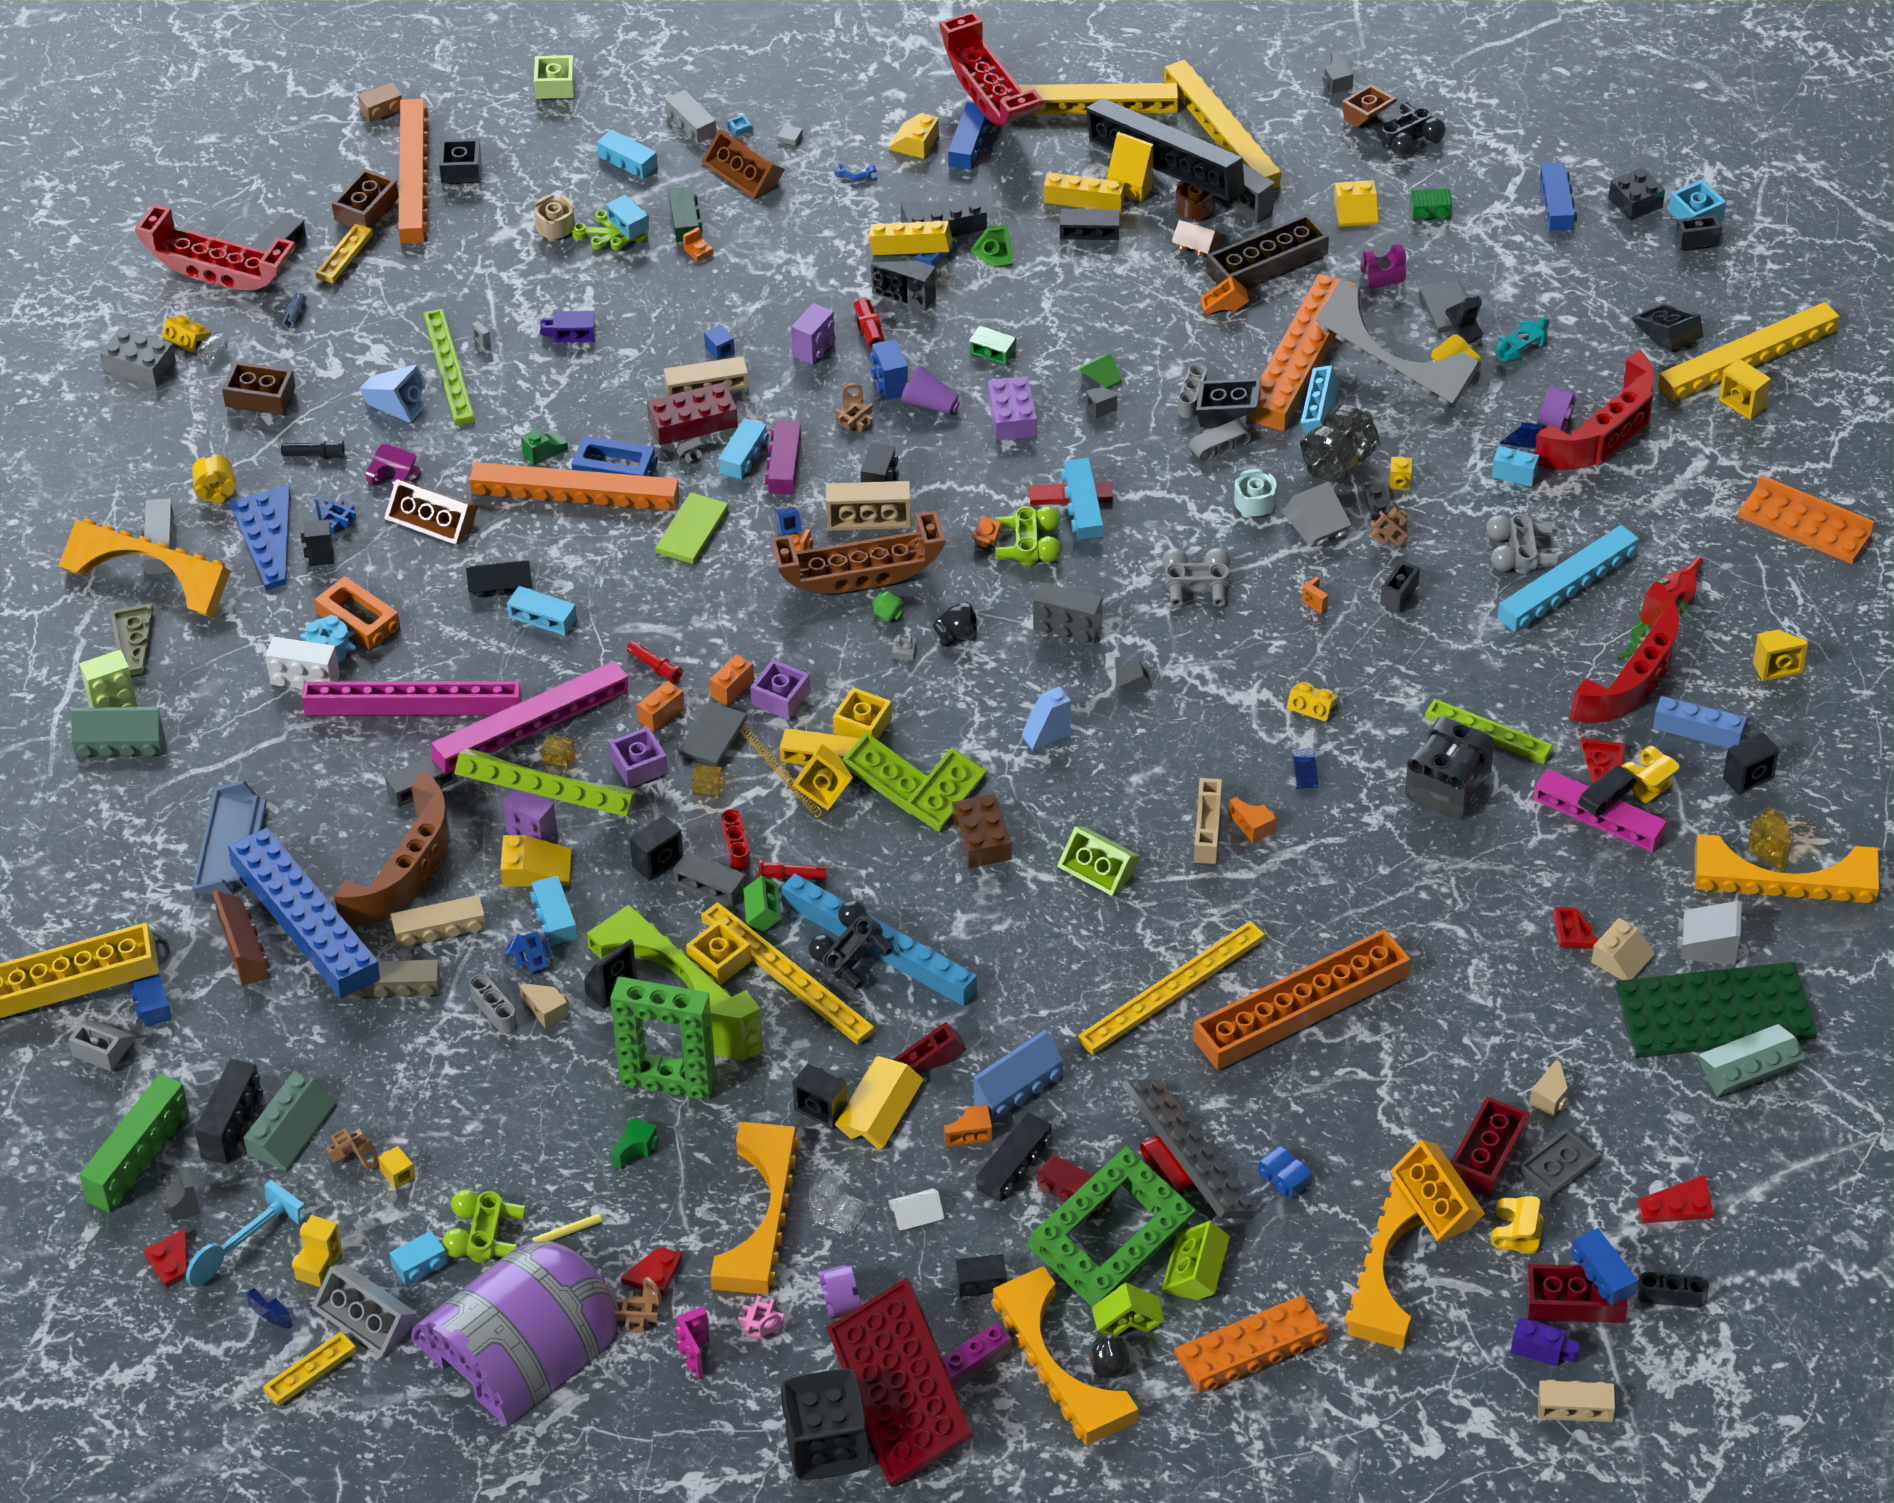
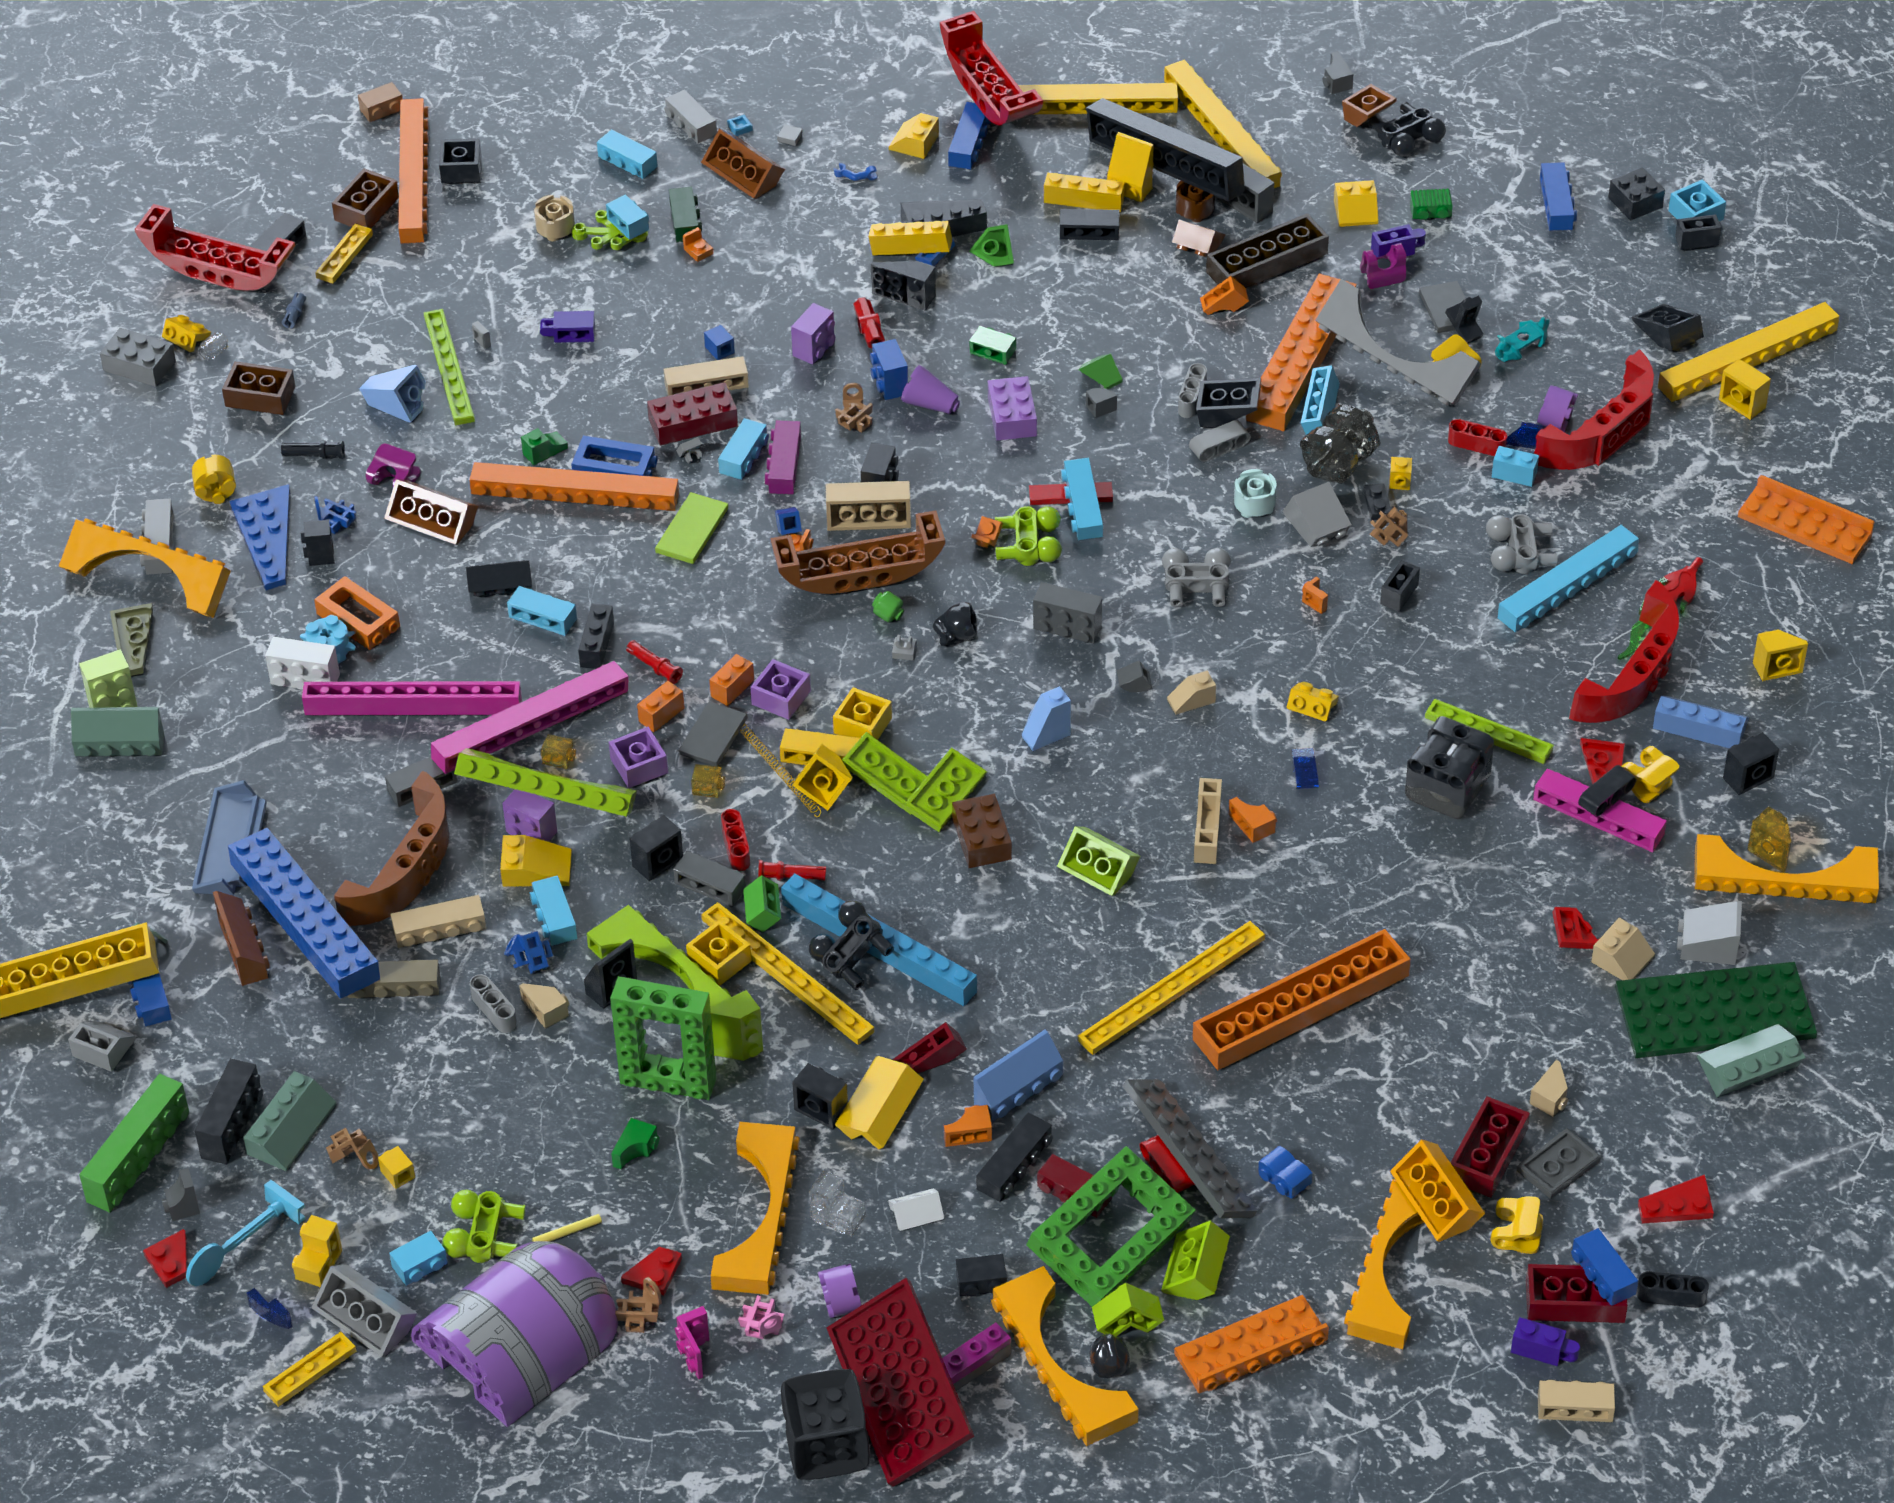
(554, 77): yellowish green brick -> none
(596, 636): none -> black brick
(1193, 693): none -> tan slope
(1409, 238): none -> dark purple brick
(1476, 437): none -> red beam

